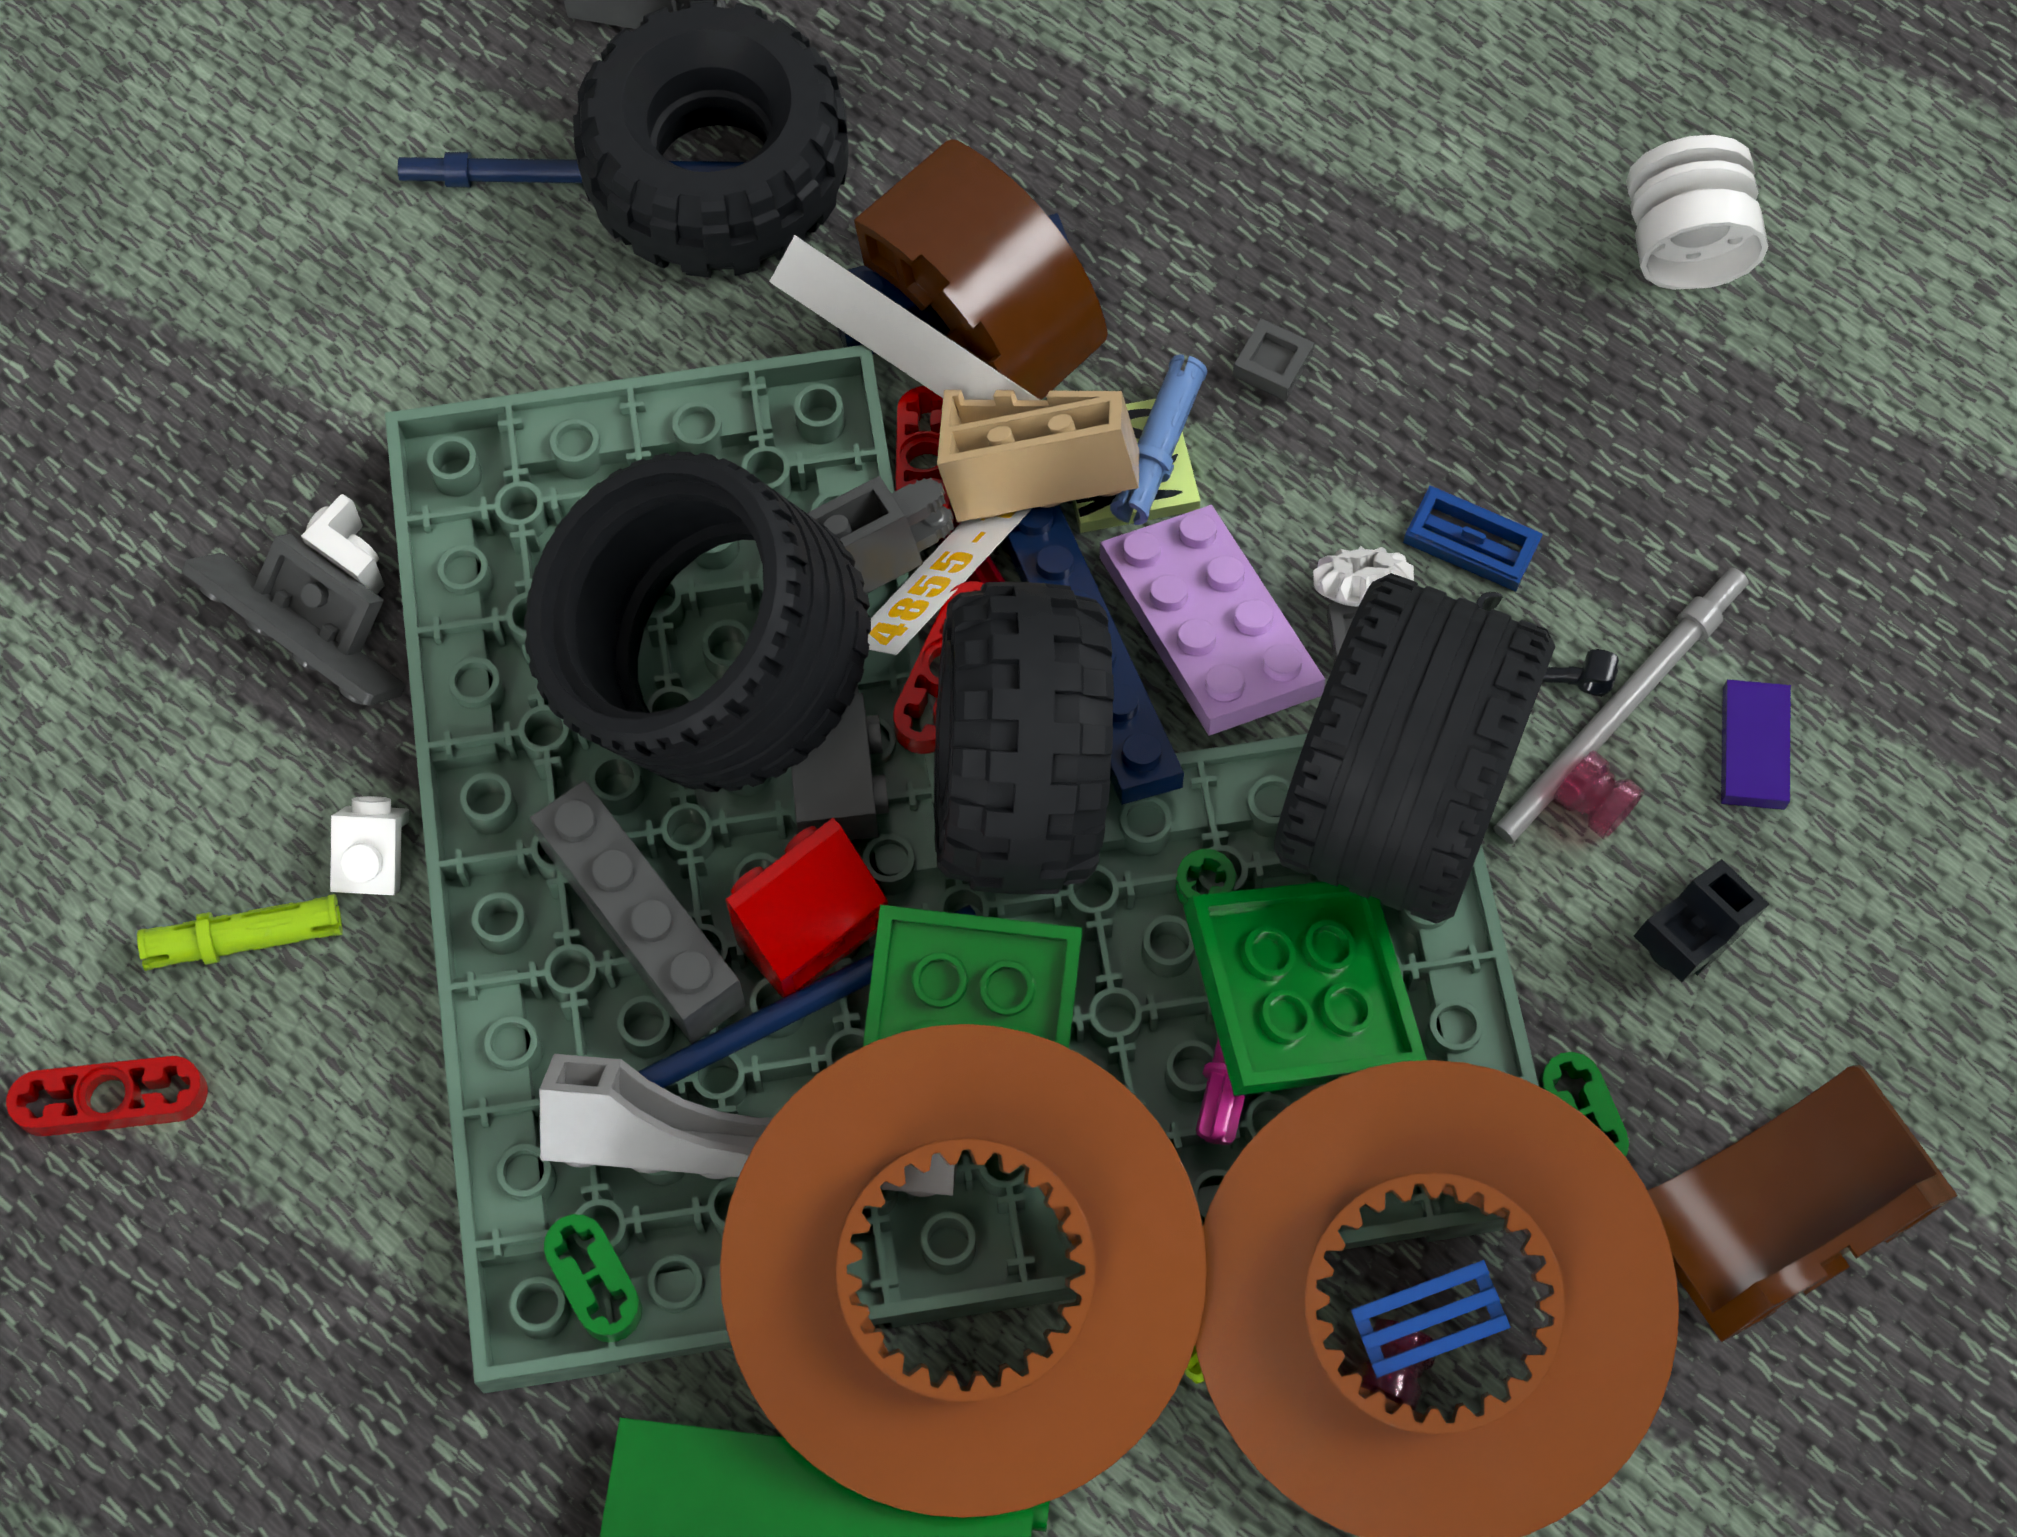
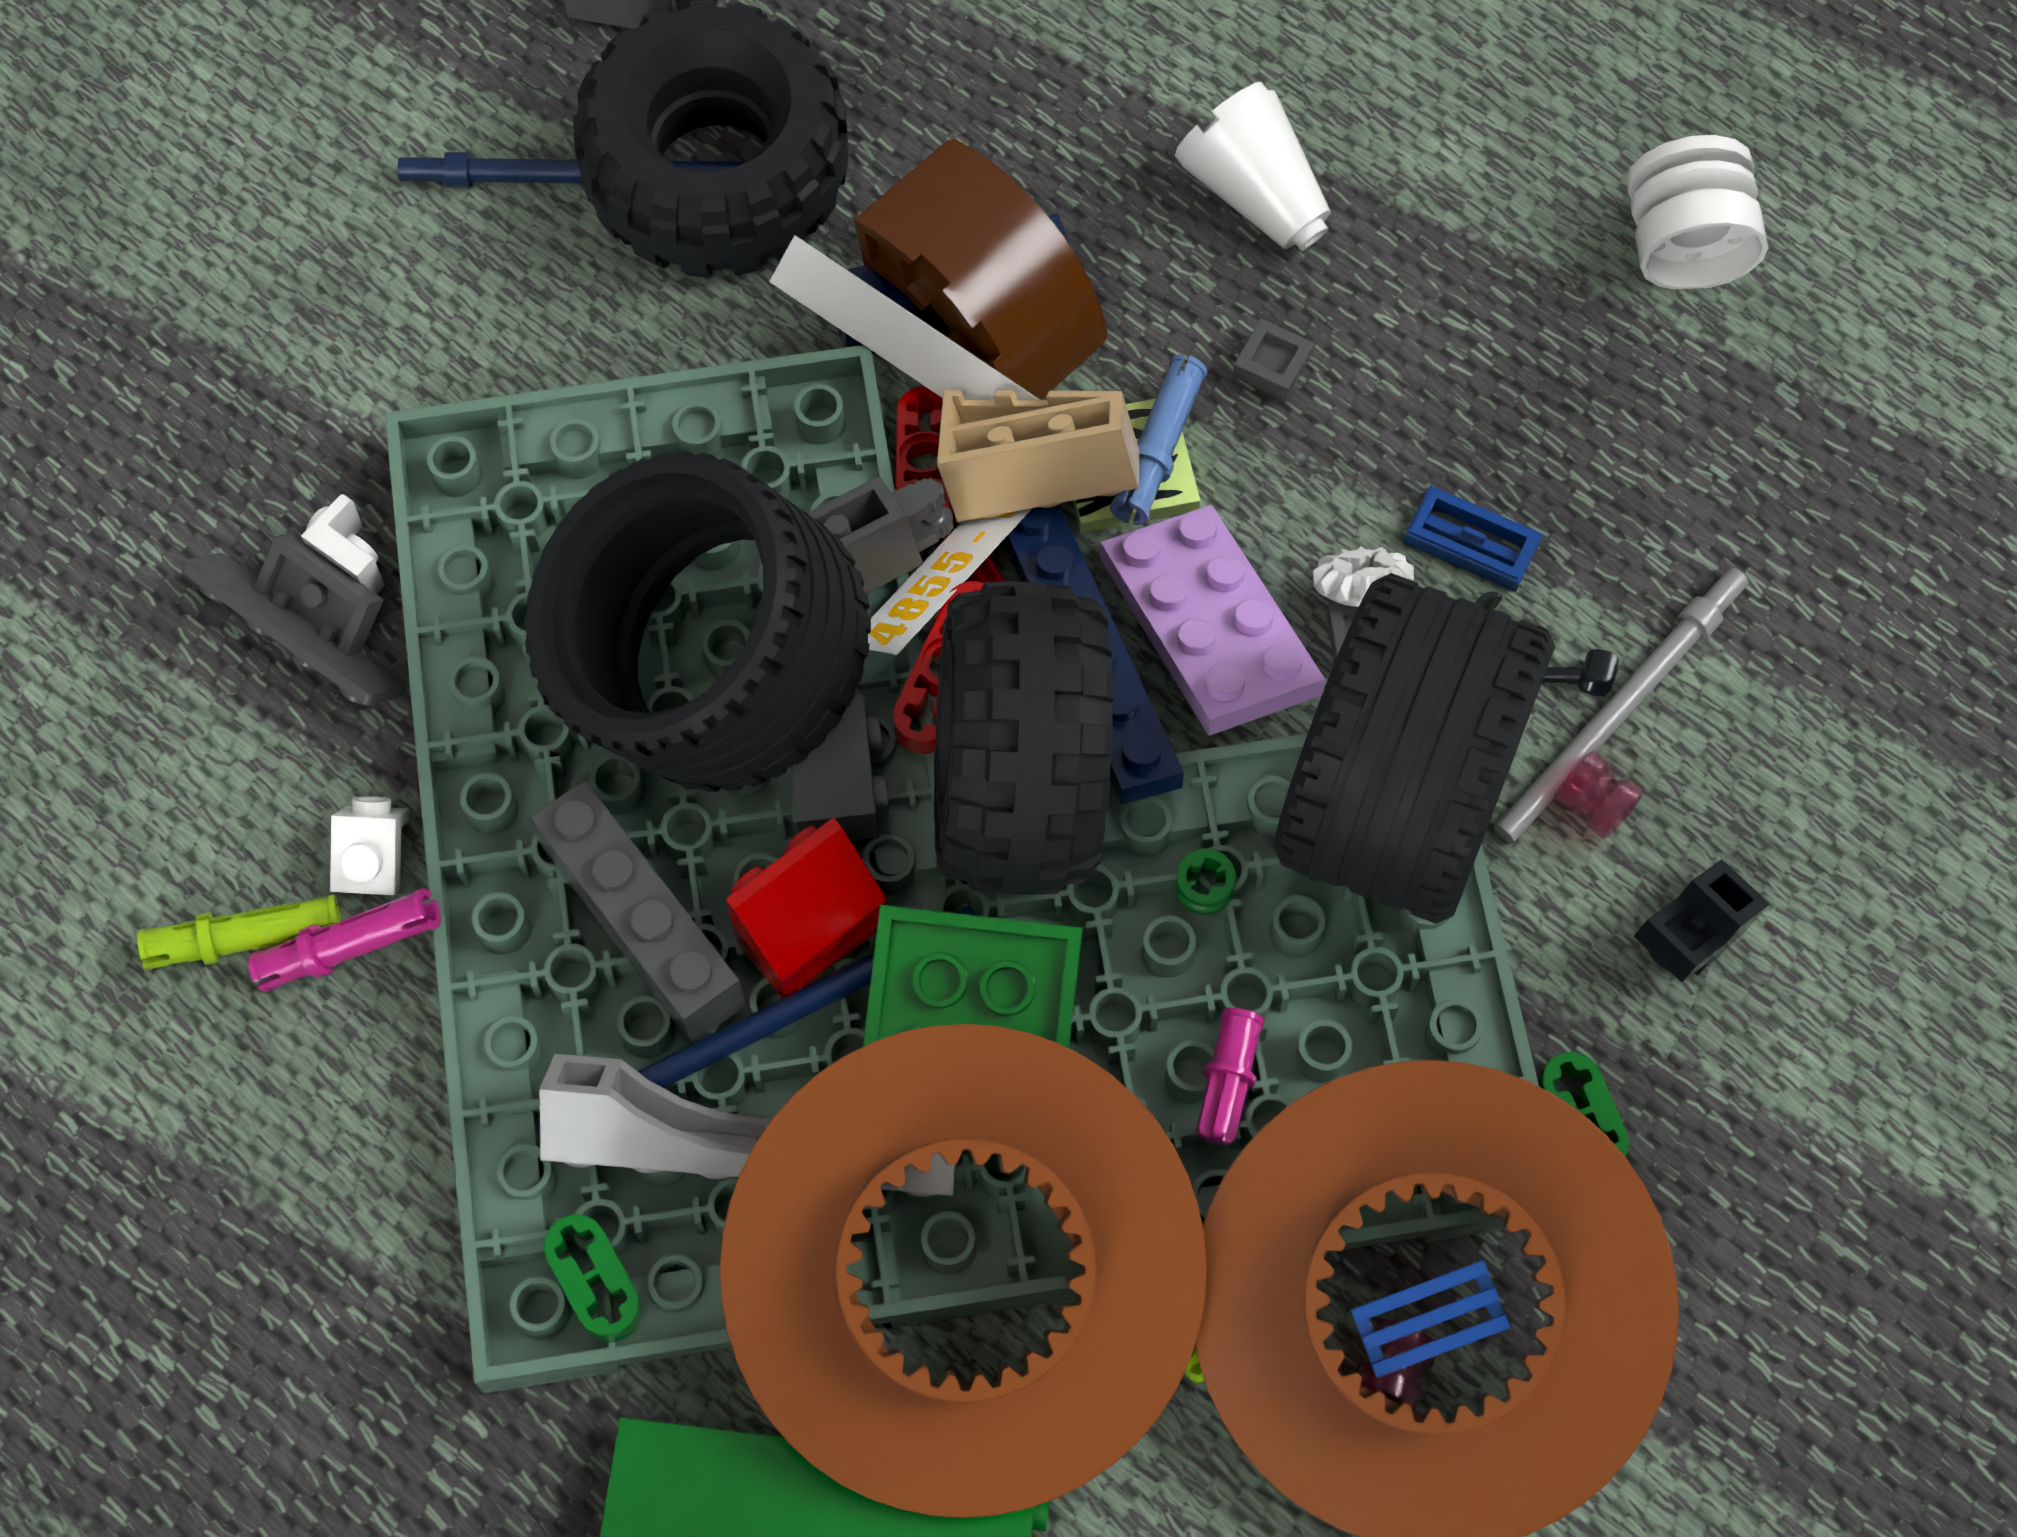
(57, 1082): red beam -> none
(322, 948): none -> dark pink pin
(1258, 167): none -> white cone
(1301, 984): green plate -> none
(1756, 744): dark purple tile -> none
(1794, 1200): reddish brown panel -> none

